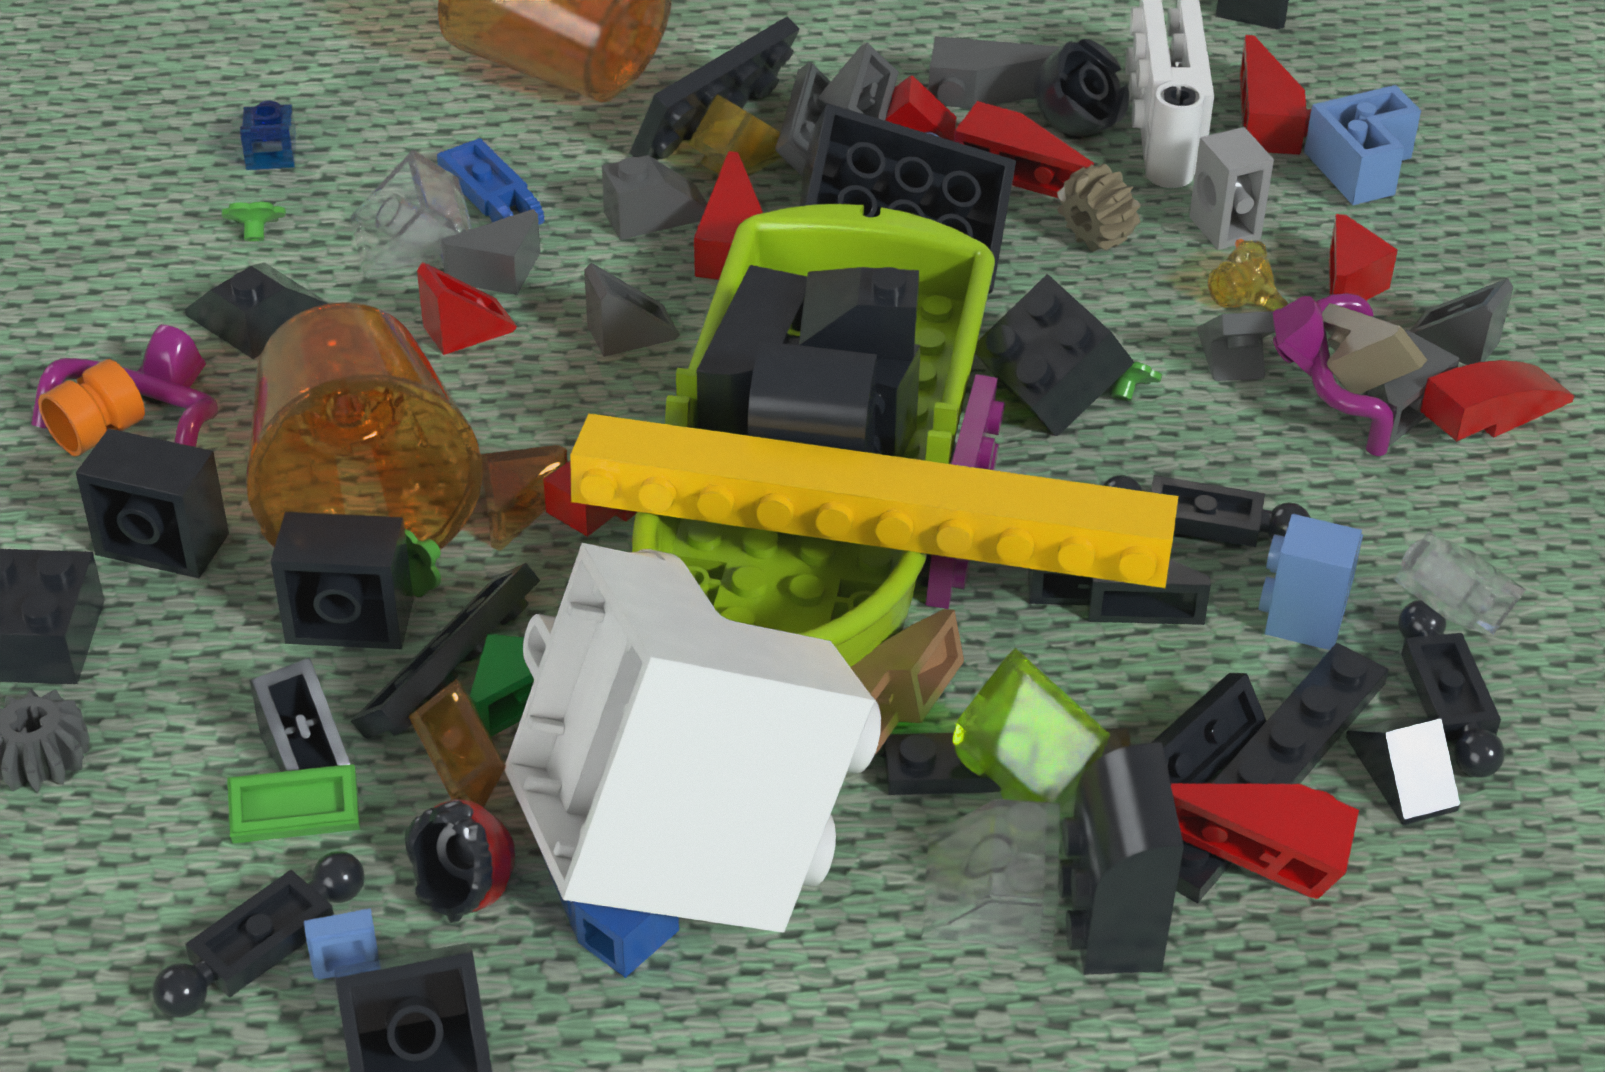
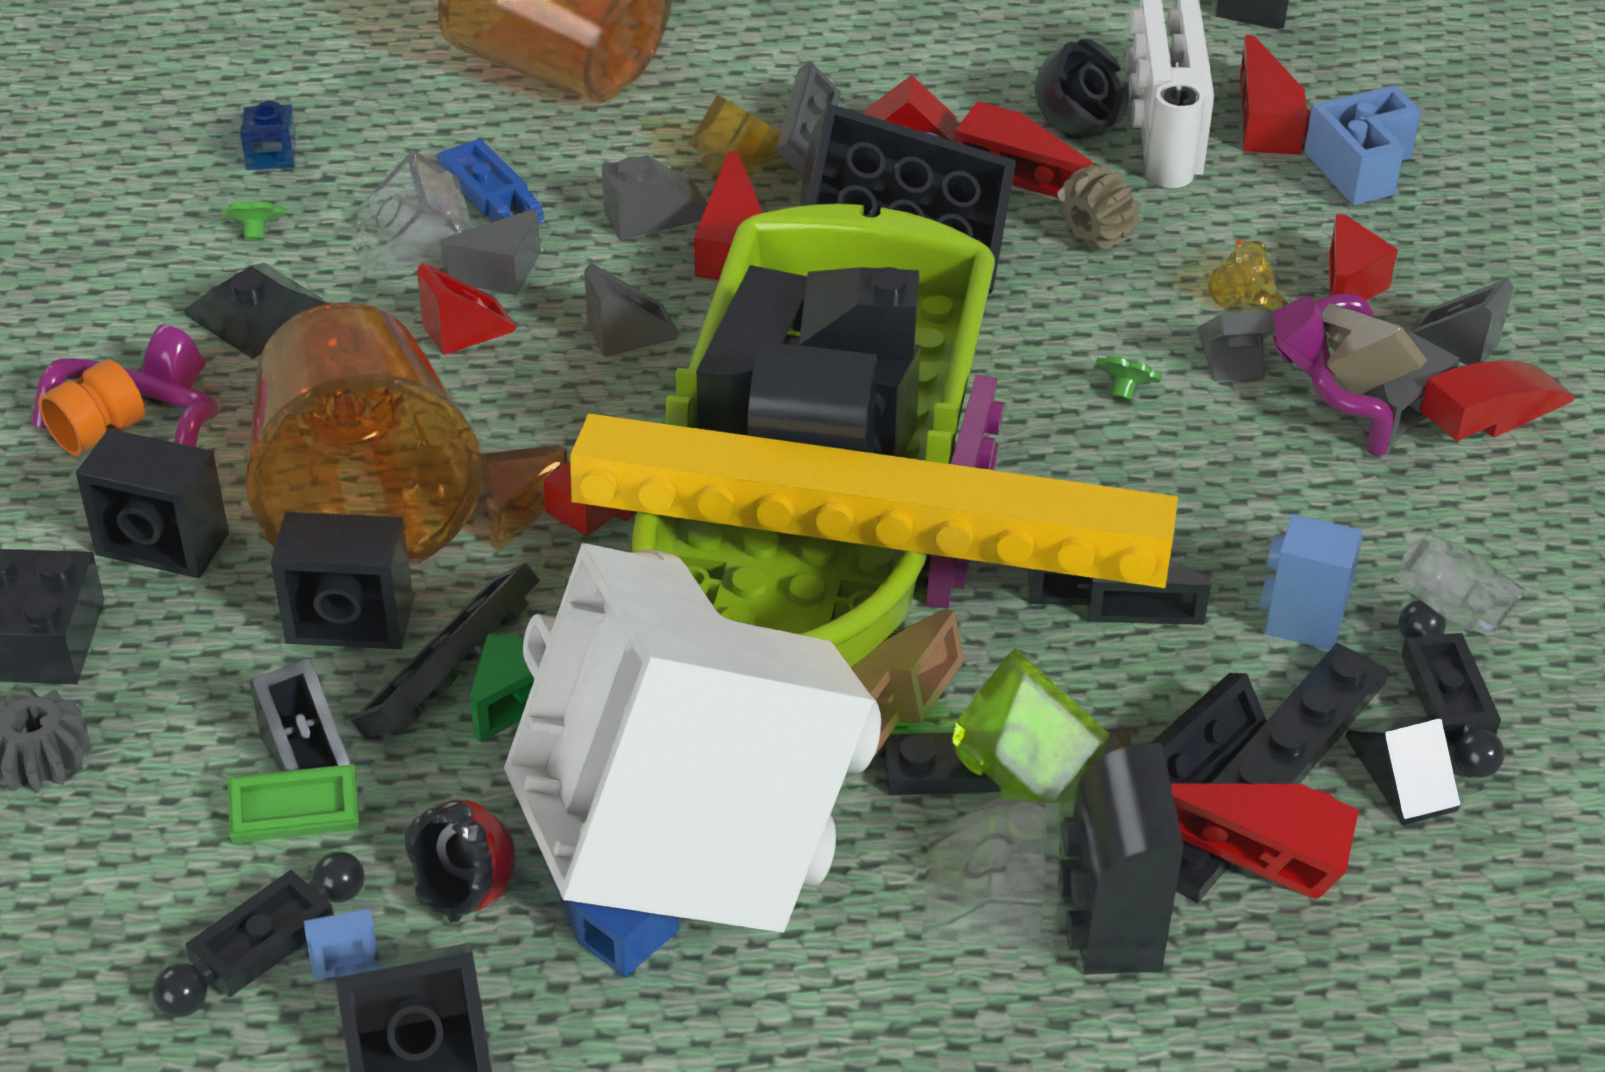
(422, 560): bright green plant -> none
(459, 745): clear orange slope -> none
(735, 75): black plate -> none
(863, 84): dark grey slope -> none
(984, 71): dark grey slope -> none
(1053, 354): black brick -> none
(1218, 511): black plate -> none
(1230, 187): light grey brick -> none

